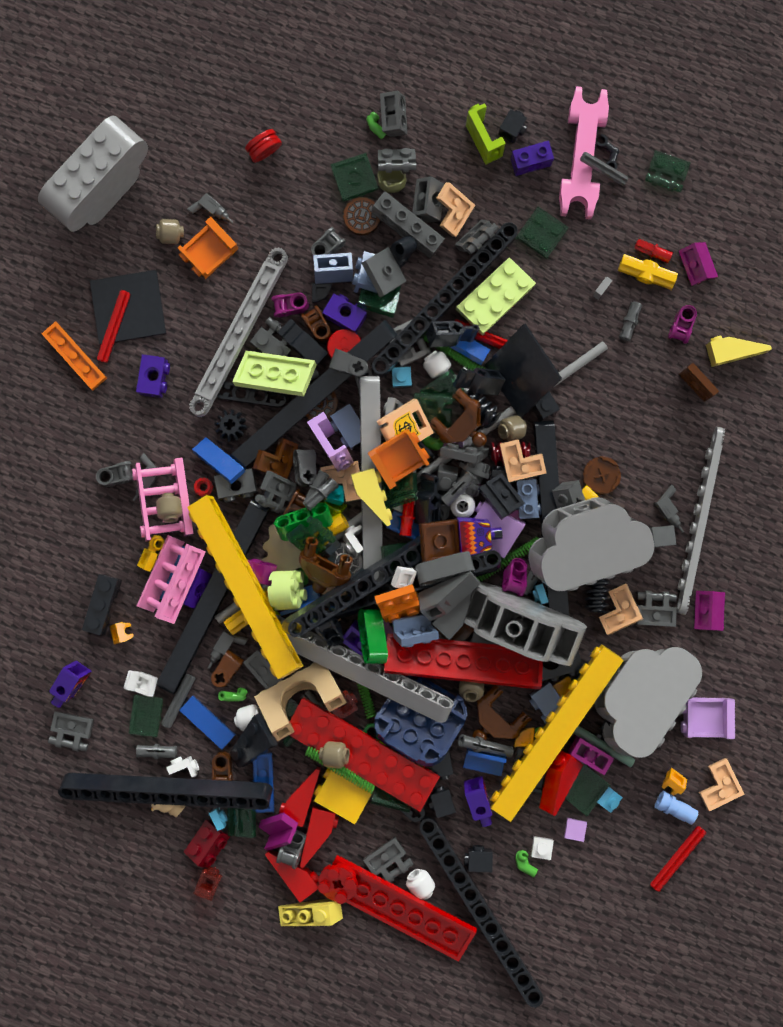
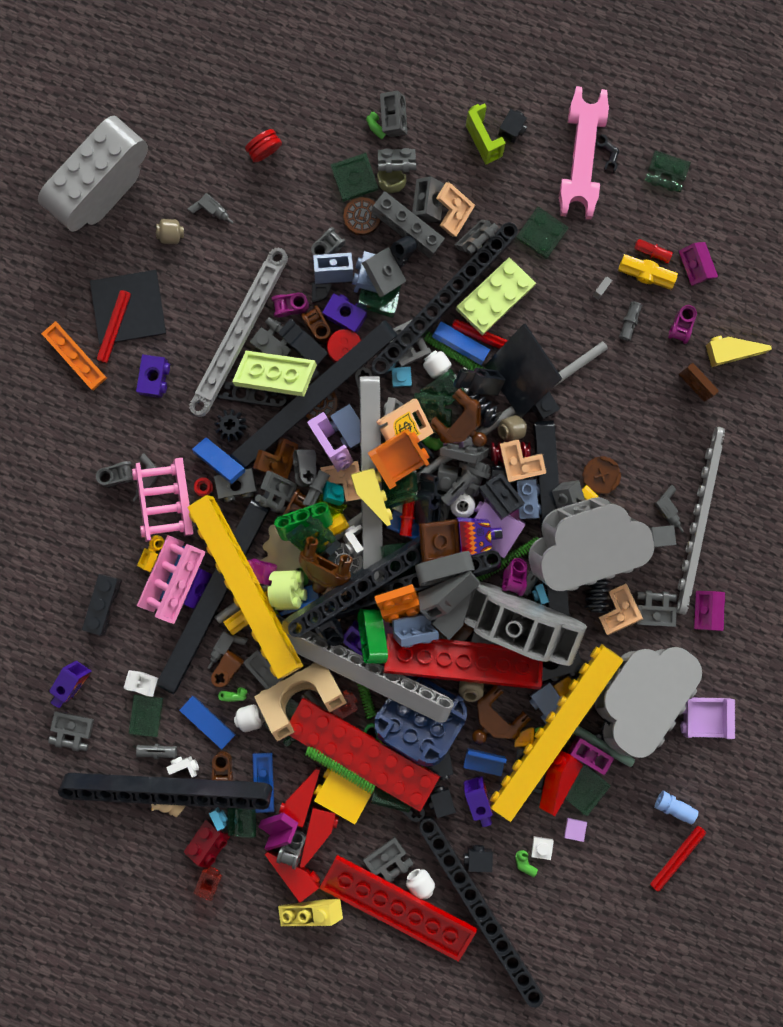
(118, 632): light orange tile -> none
(169, 508): dark tan head -> none
(178, 701): dark grey axle -> none
(208, 249): orange panel -> none
(253, 742): black wing -> none
(320, 493): dark grey axle -> none
(334, 754): dark tan head -> none
(336, 892): red plate -> none
(345, 363): dark grey piece -> none
(403, 577): white plate -> none
(450, 333): black piece -> none
(478, 744): dark grey pin -> none
(532, 158): dark purple brick -> none
(603, 168): dark grey axle -> none
(610, 800): medium azure plate -> none
(675, 781): light orange tile -> none
(726, 787): light nougat plate -> none

